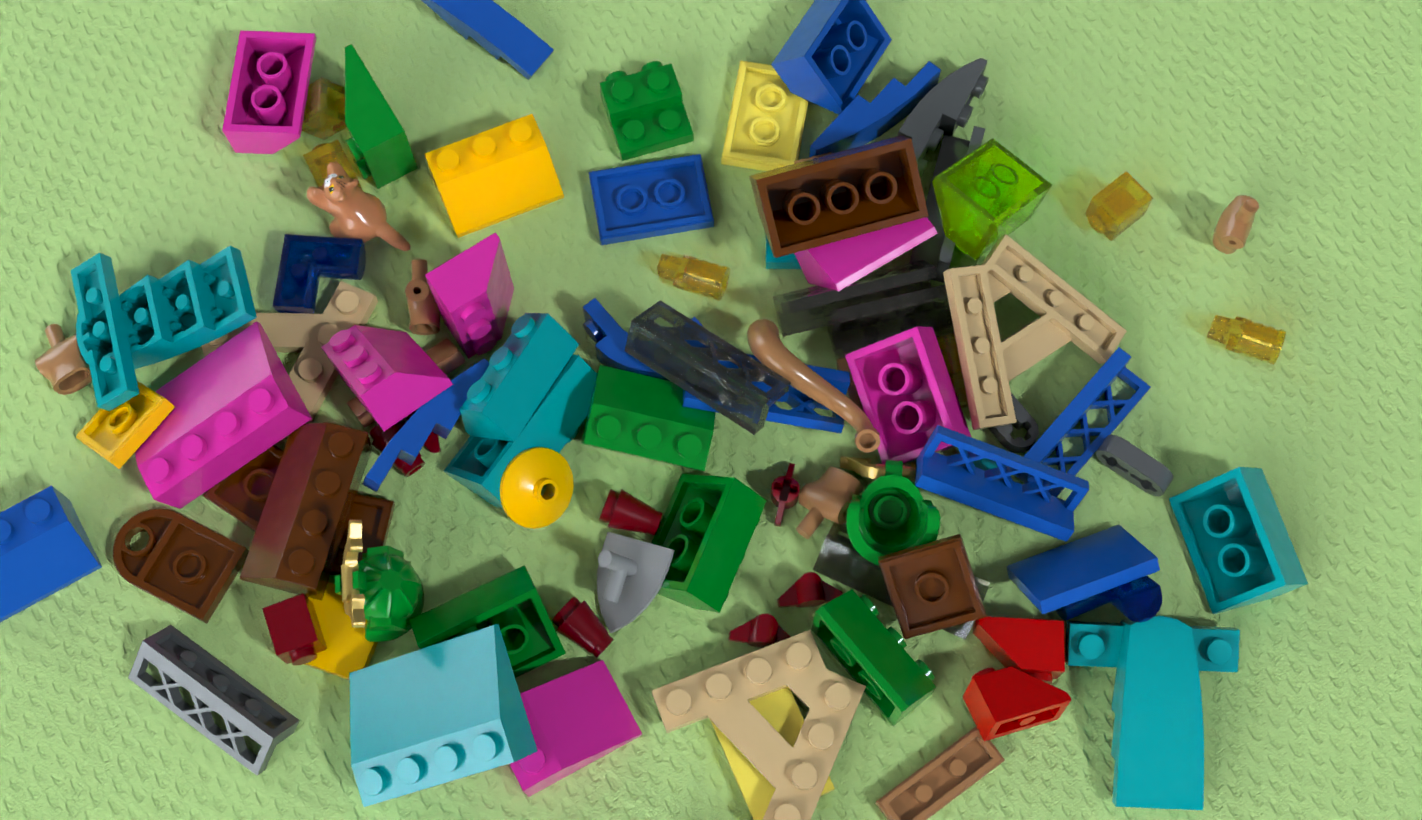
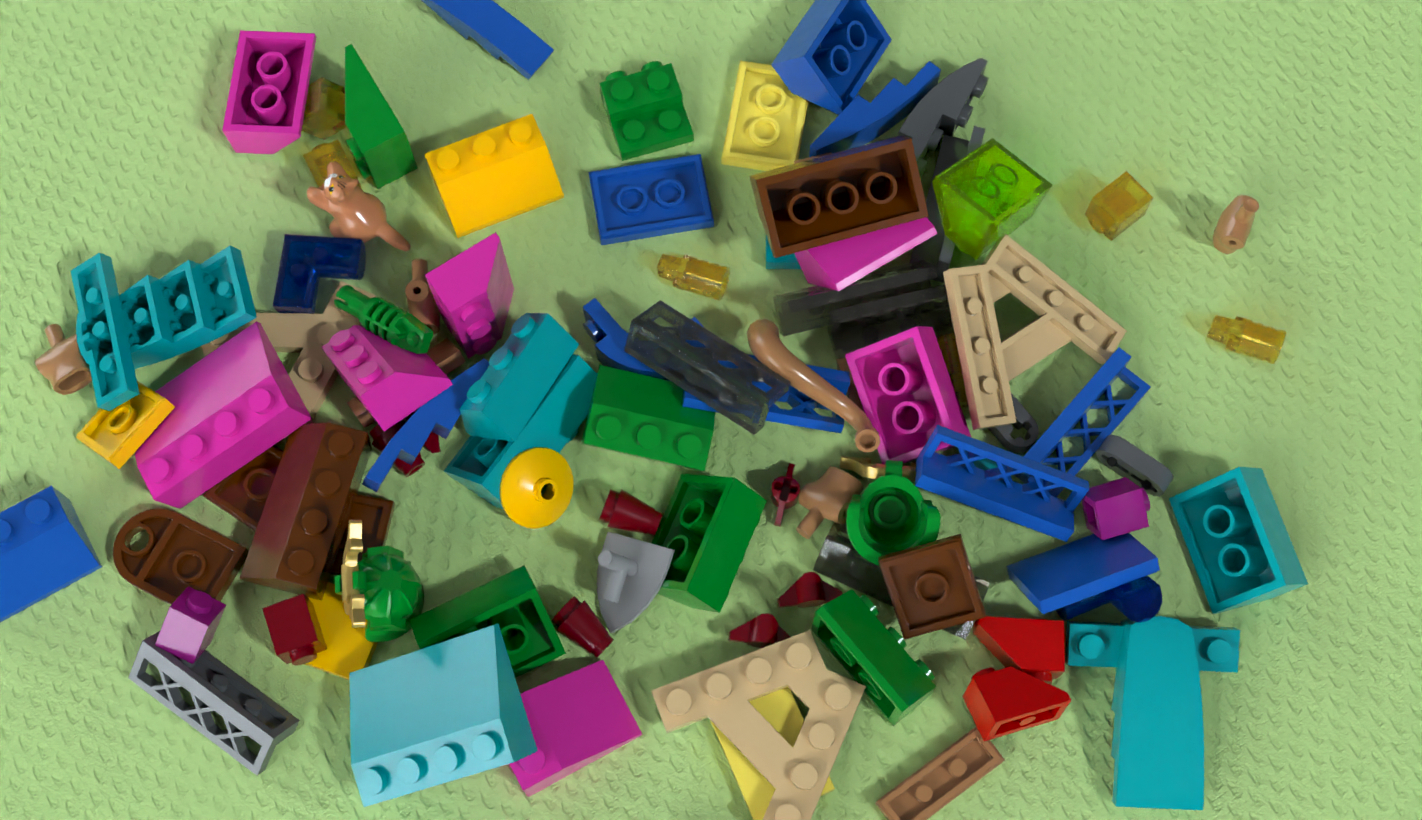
(190, 624): none -> brick
(386, 320): none -> green hinge
(1115, 508): none -> magenta brick

